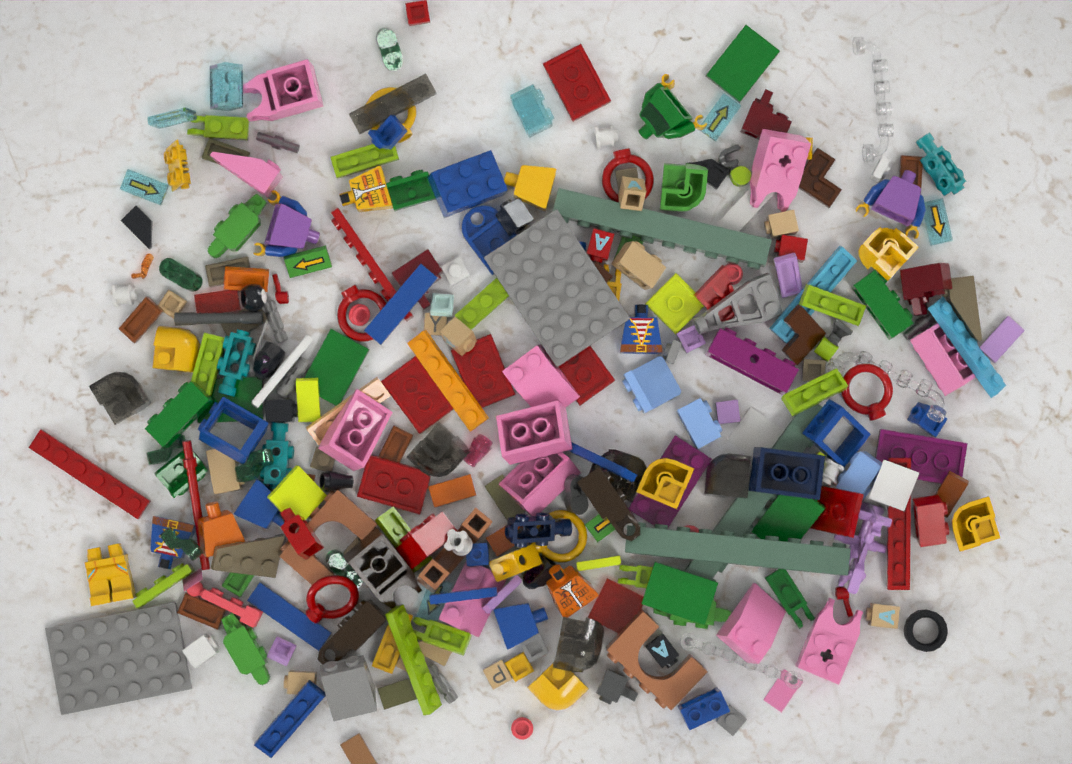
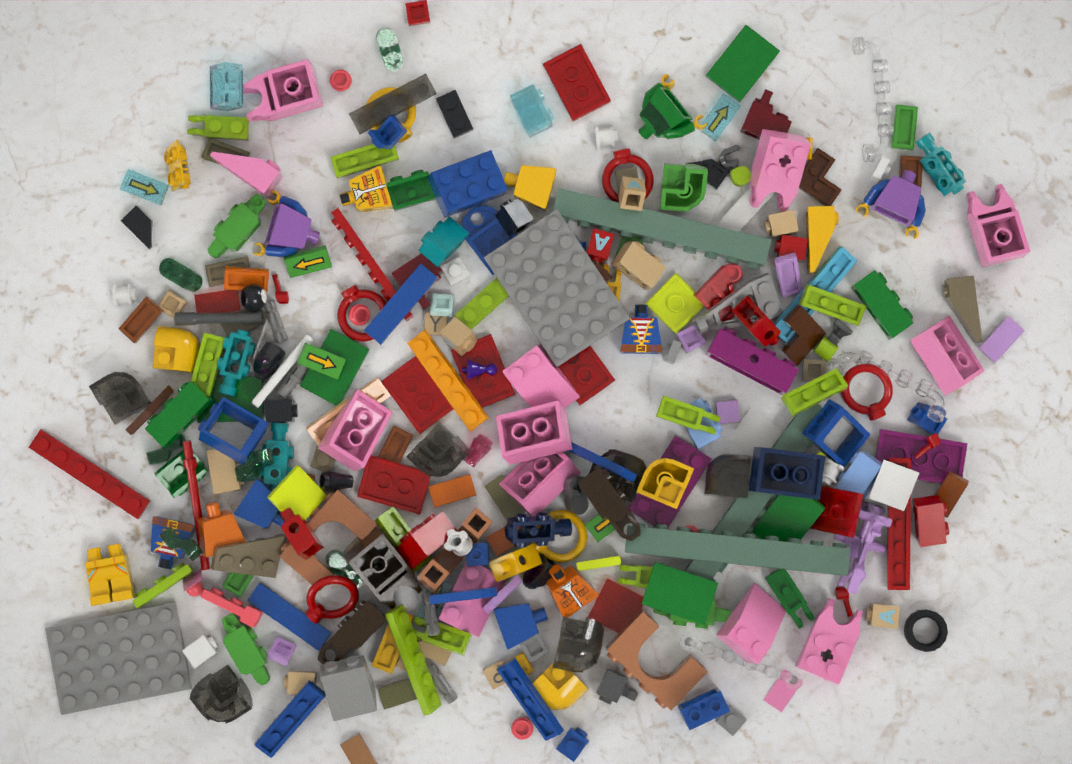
(144, 267): clear orange piece -> none
(150, 410): none -> reddish brown tile
(172, 118): clear light blue tile -> none
(201, 611): dark orange tile -> none
(222, 696): none -> clear smoke brick
(278, 142): flat silver bar -> none
(308, 399): neon yellow tile -> none
(321, 361): none -> bright green tile
(340, 80): none -> coral plate
(430, 616): none -> light grey axle
(443, 241): none -> teal brick
(454, 114): none -> black plate
(474, 369): none -> dark purple piece
(530, 699): none -> blue tile
(573, 743): none -> blue bracket
(651, 384): light blue bracket -> none
(663, 651): black brick -> none
(685, 414): none -> lime hinge
(762, 328): none -> red torso
(819, 229): none -> yellow slope
(886, 251): yellow brick -> none
(904, 127): none -> bright green tile
(920, 325): flat silver bar -> none
(925, 282): dark red hinge -> none
(933, 441): none -> red hand
(937, 222): clear light blue tile -> none
(967, 347): medium azure plate -> none
(974, 524): yellow brick -> none
(996, 222): none -> bright pink brick

